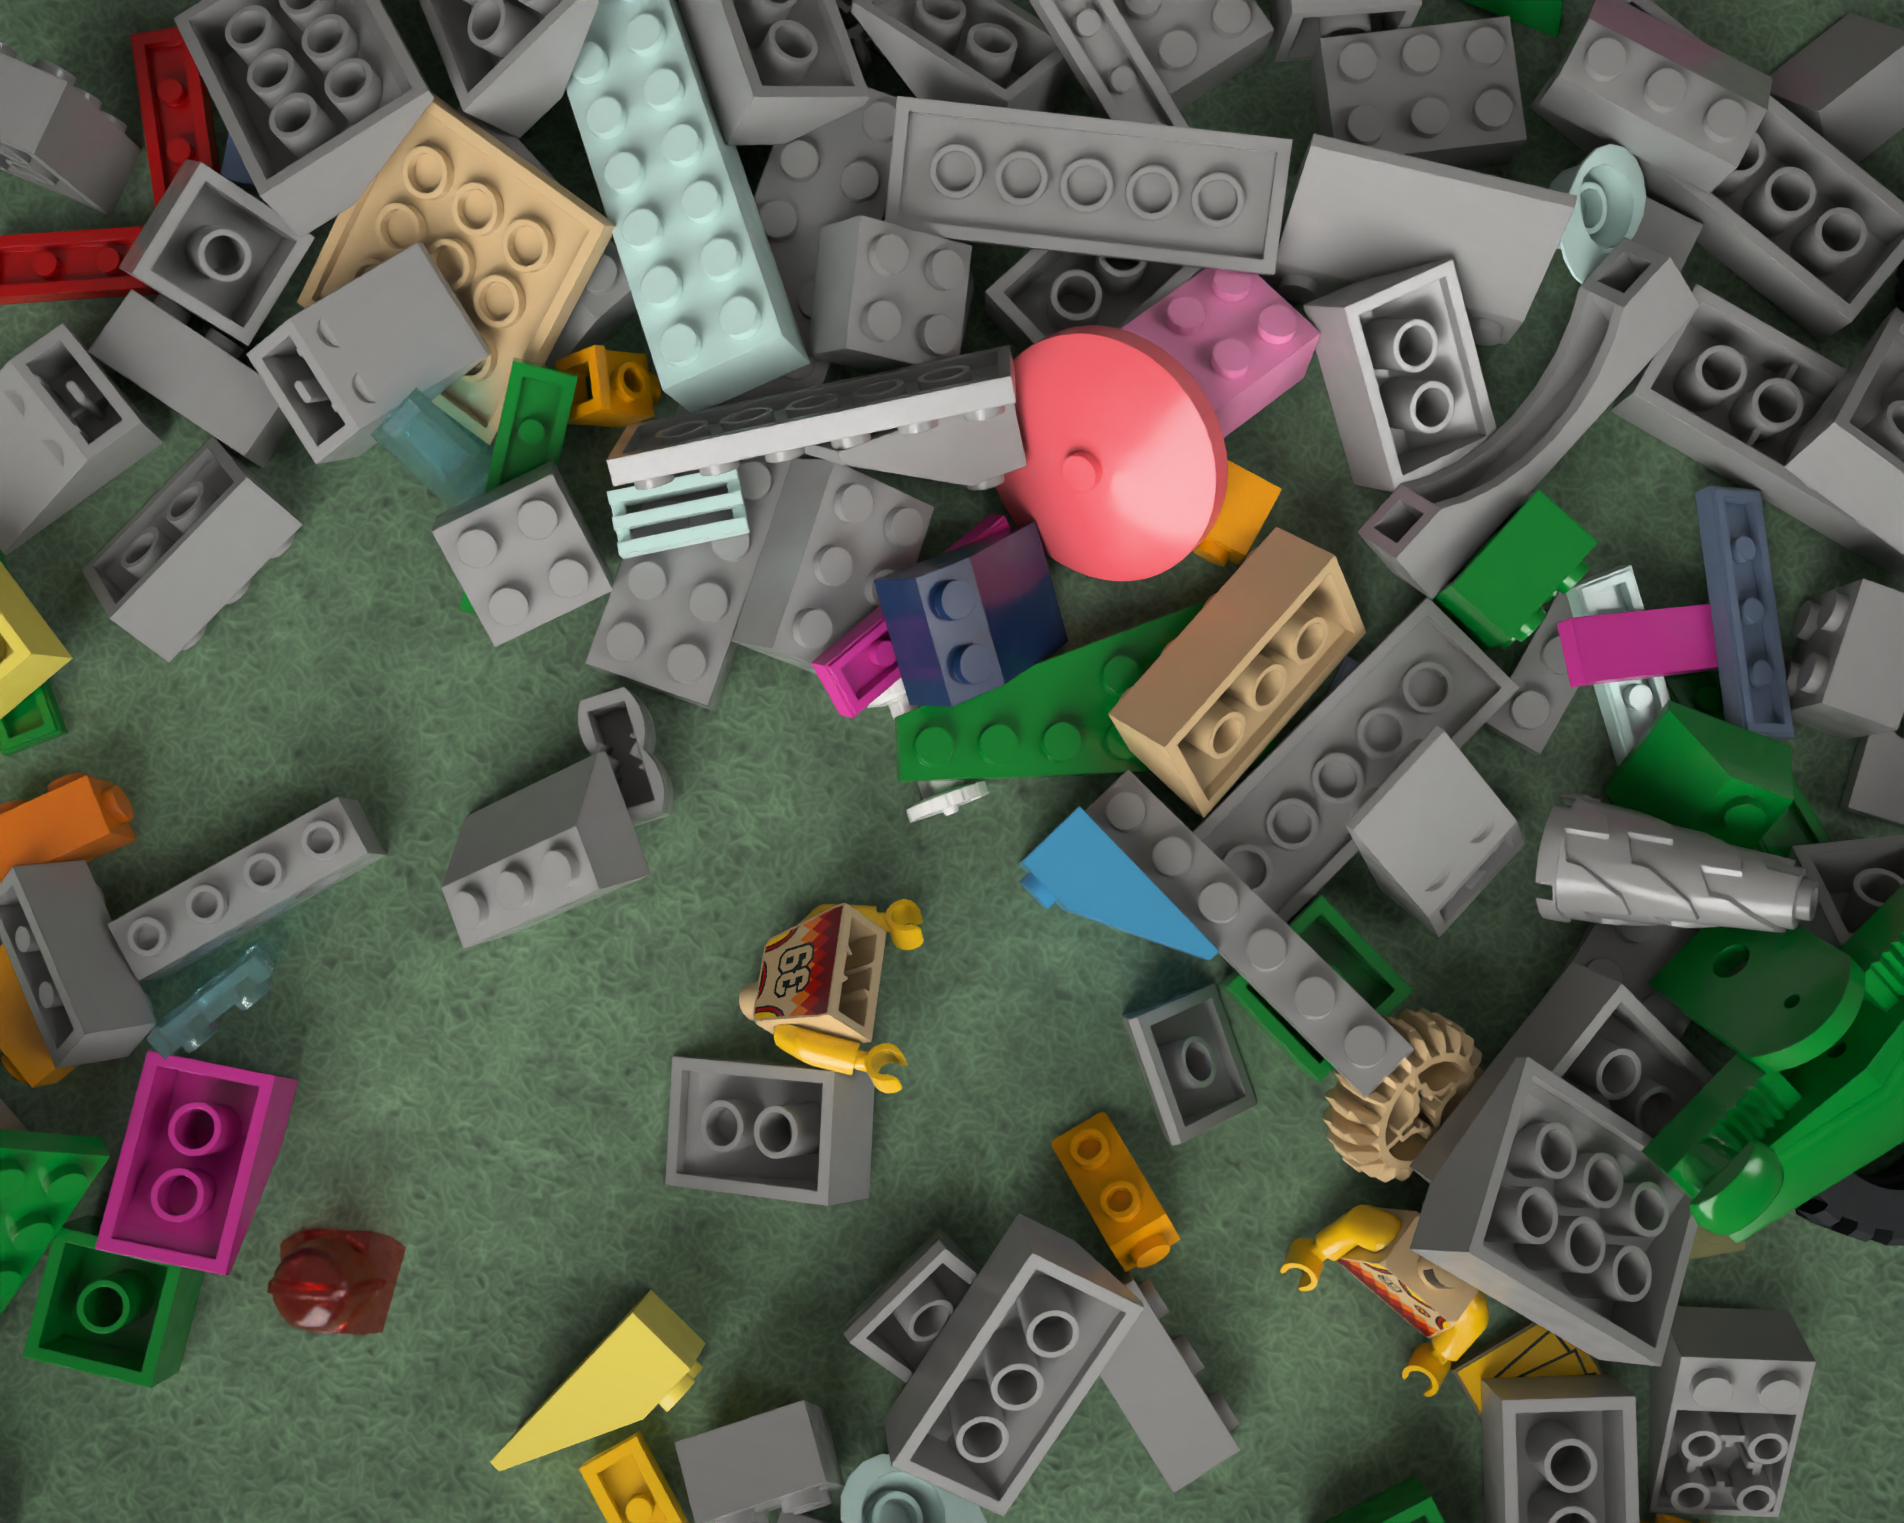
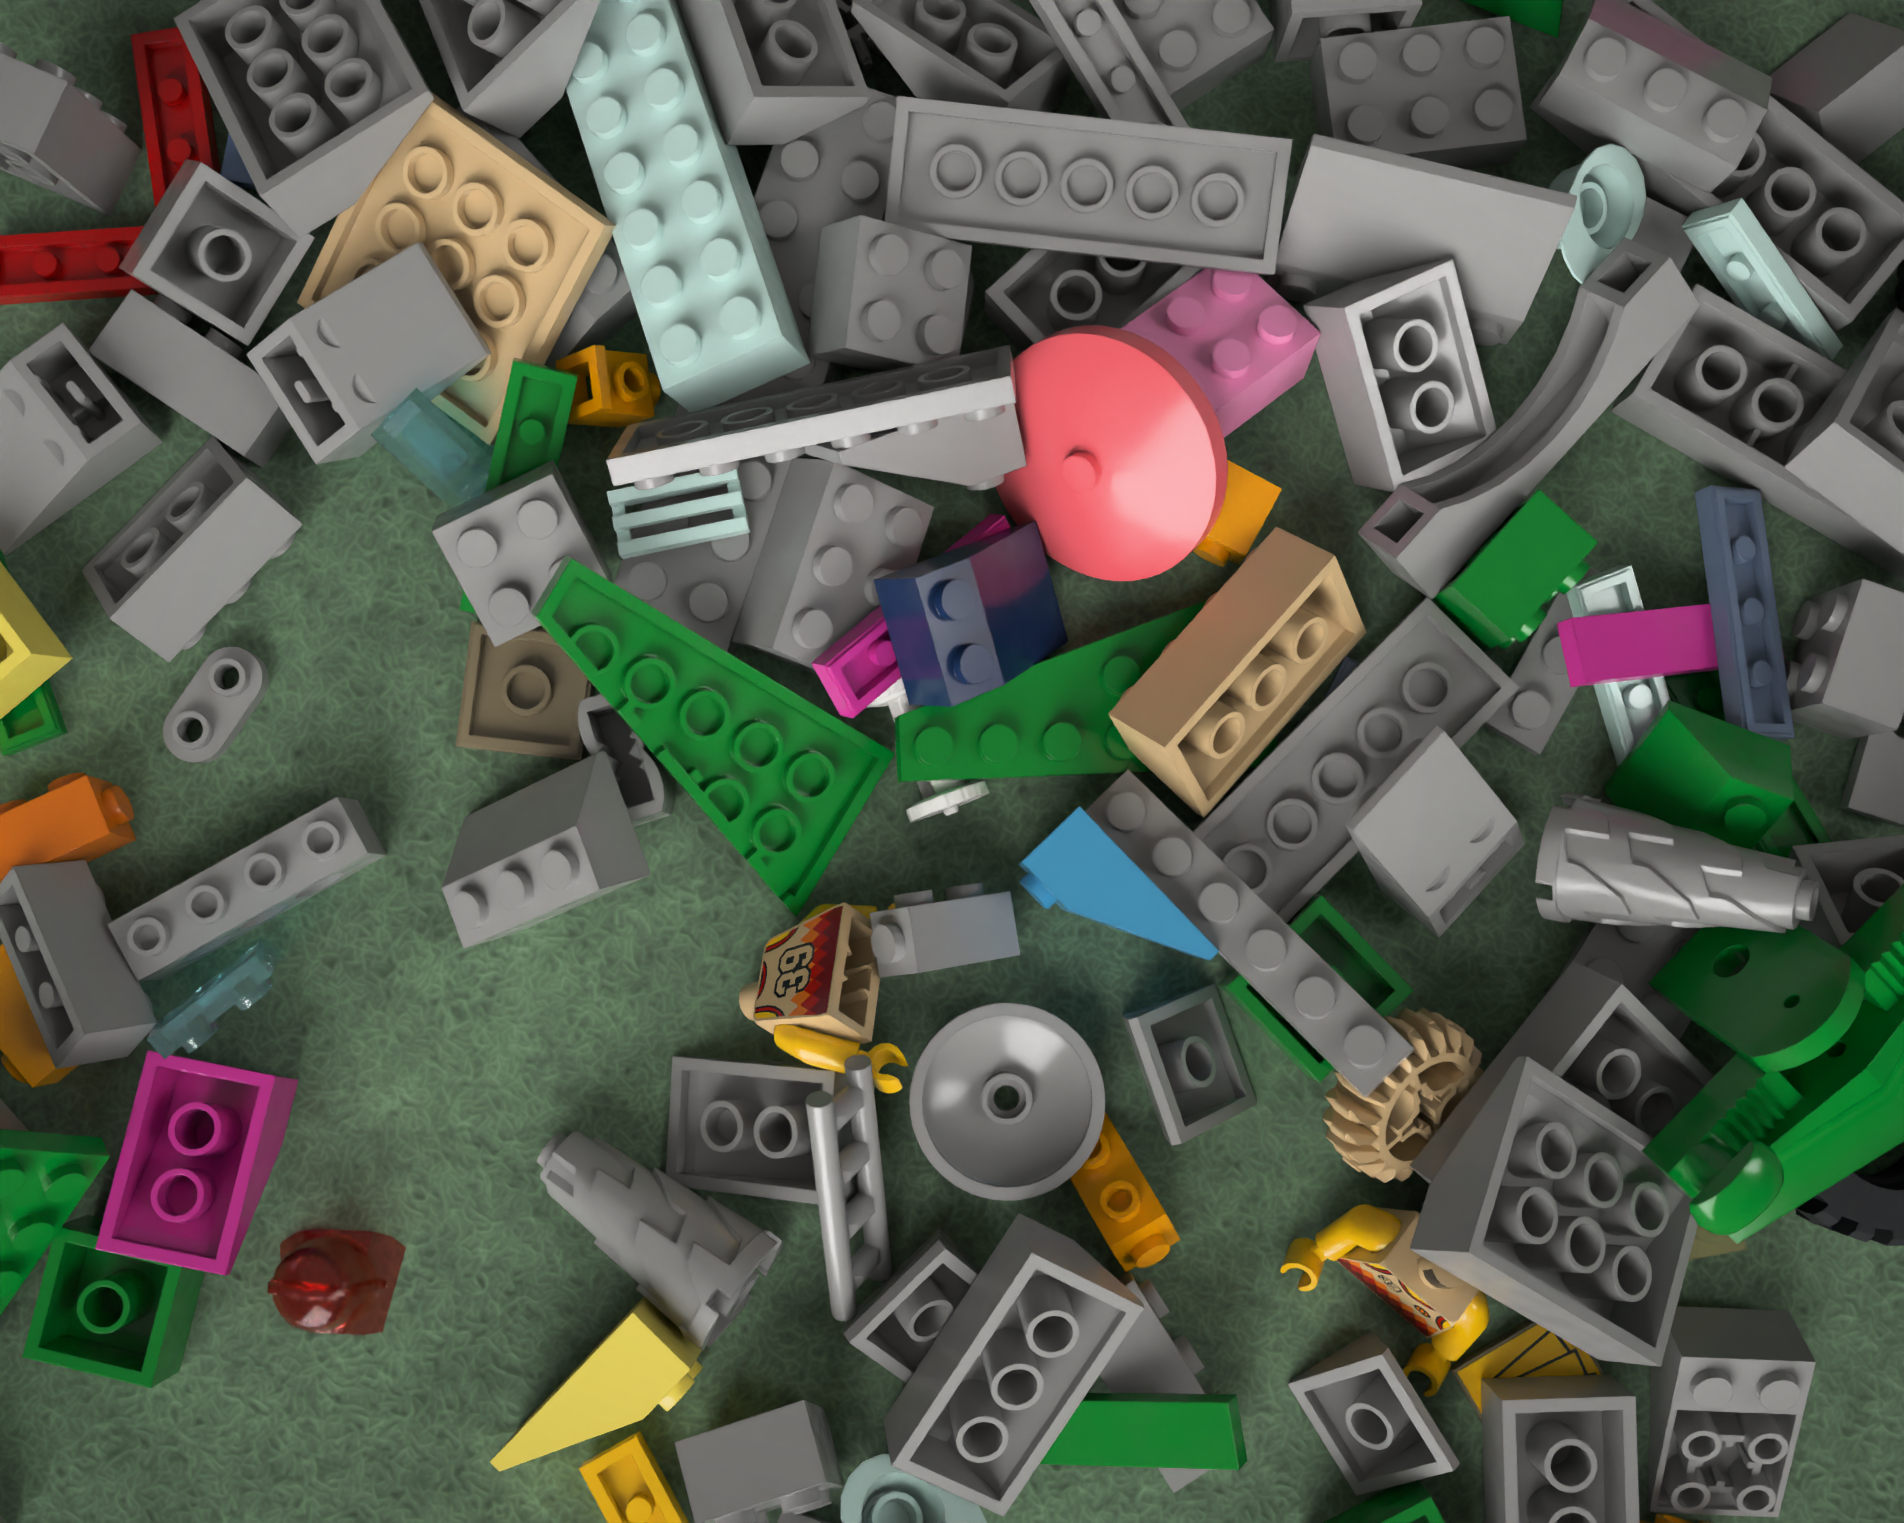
(217, 708): none -> light grey plate
(521, 697): none -> dark tan tile
(682, 1249): none -> light grey cone
(742, 746): none -> green wing
(834, 1170): none -> light grey bar
(943, 934): none -> light grey brick
(1014, 1149): none -> light grey dish
(1152, 1432): none -> green tile
(1372, 1418): none -> light grey slope
(1758, 275): none -> light aqua tile

